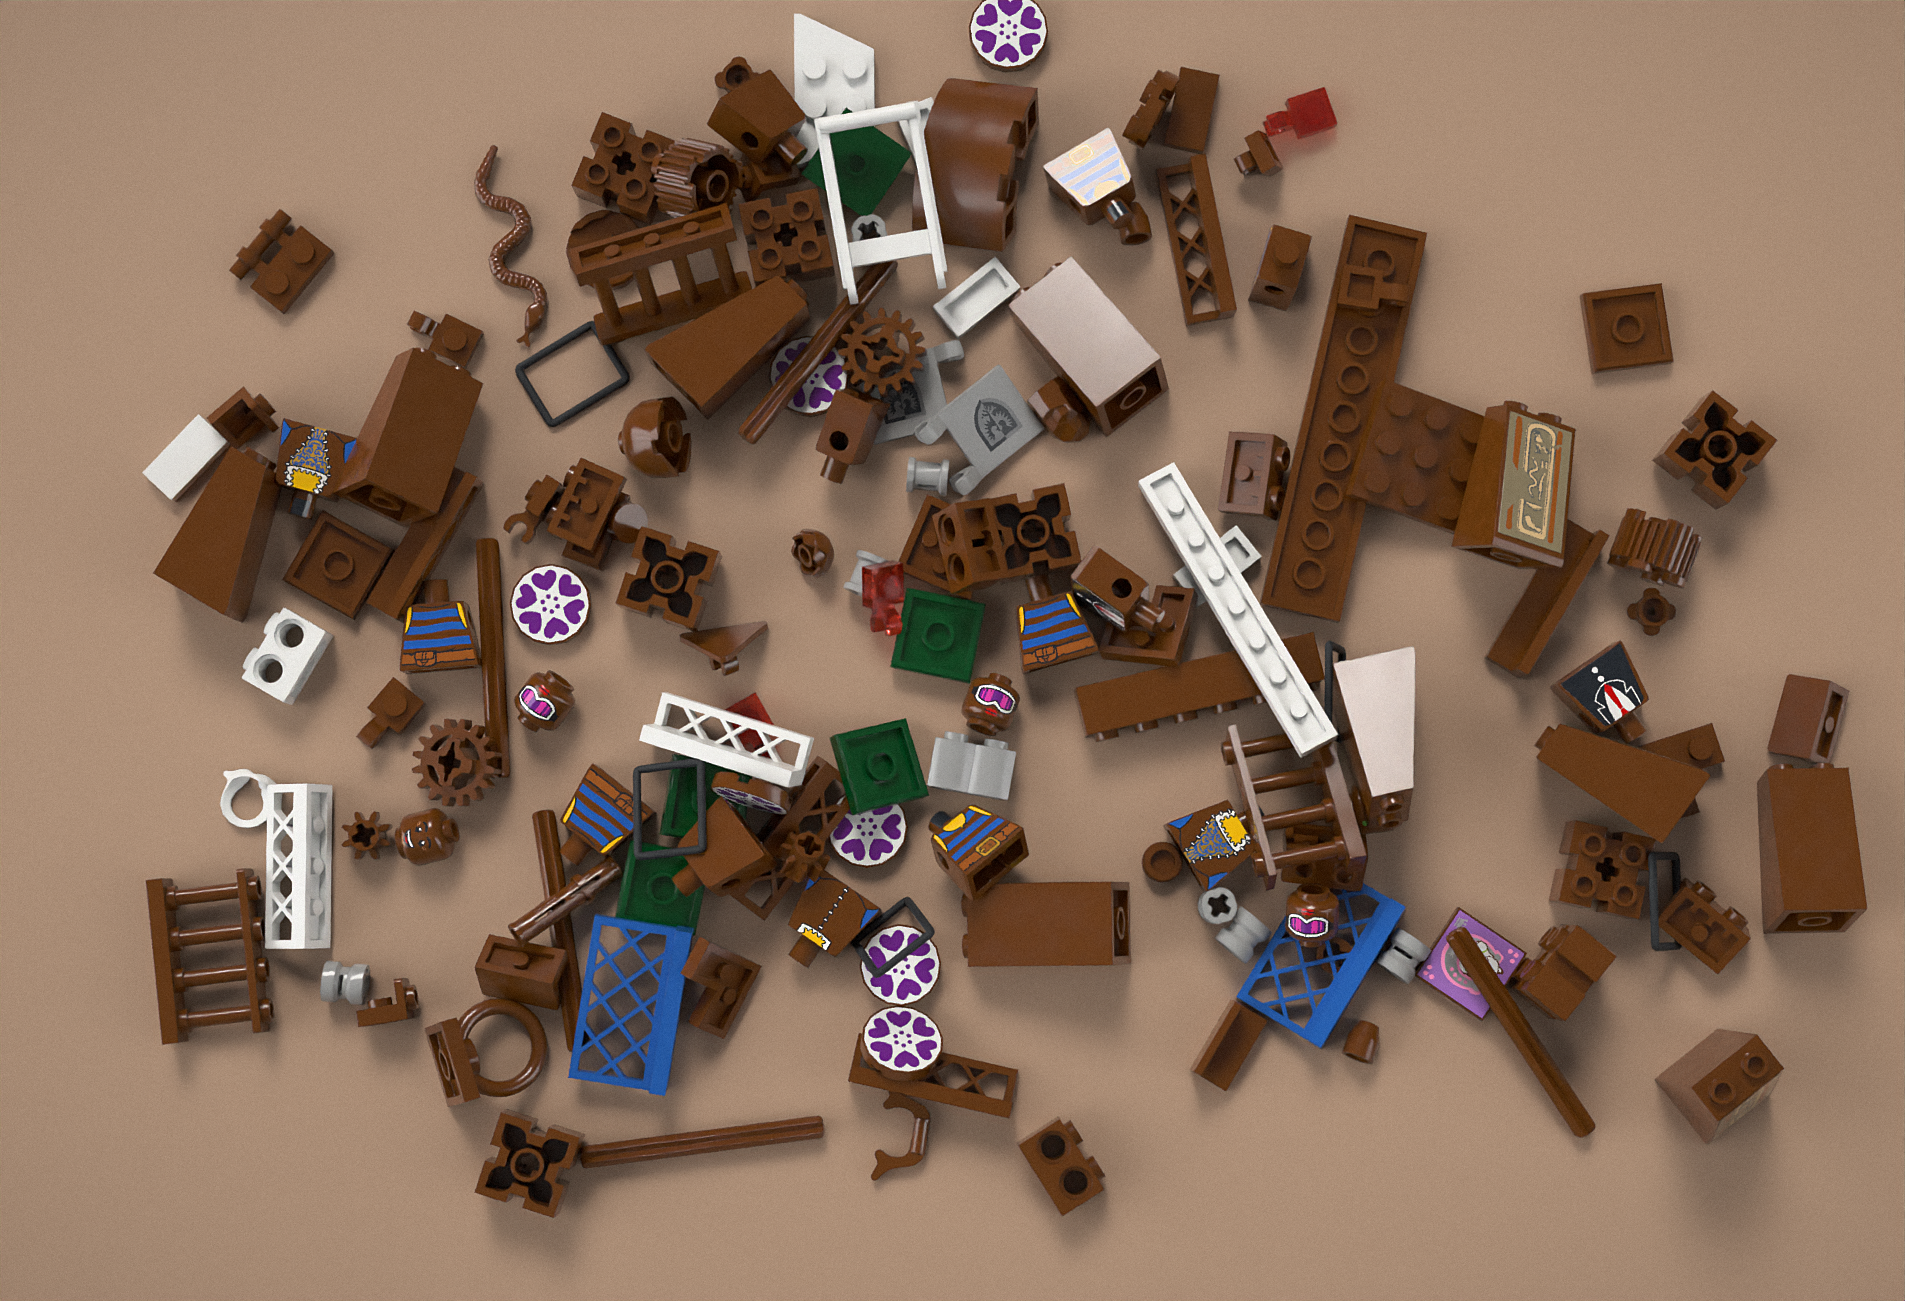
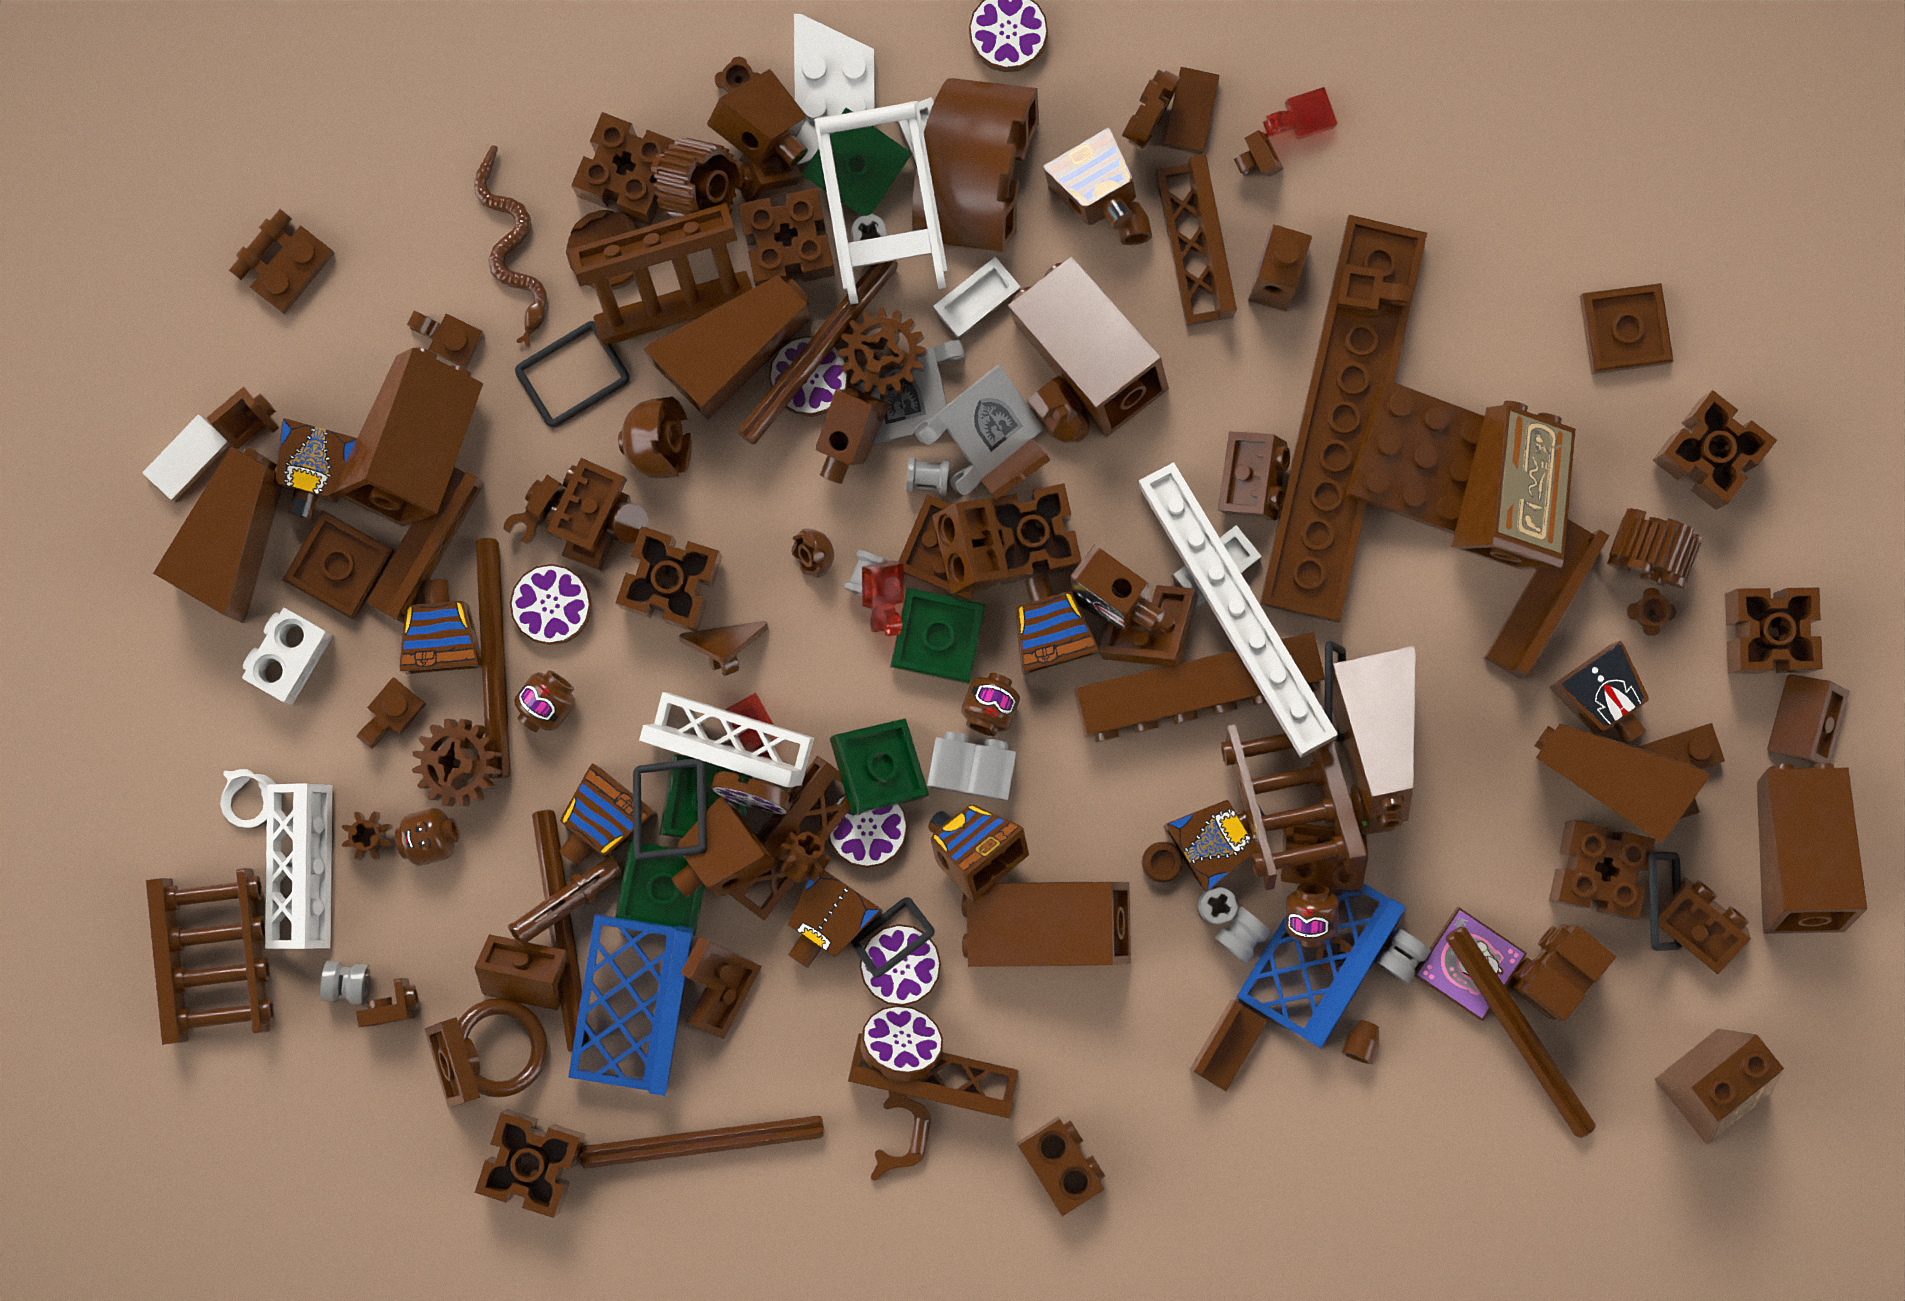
(1015, 469): none -> reddish brown piece
(1789, 611): none -> reddish brown brick

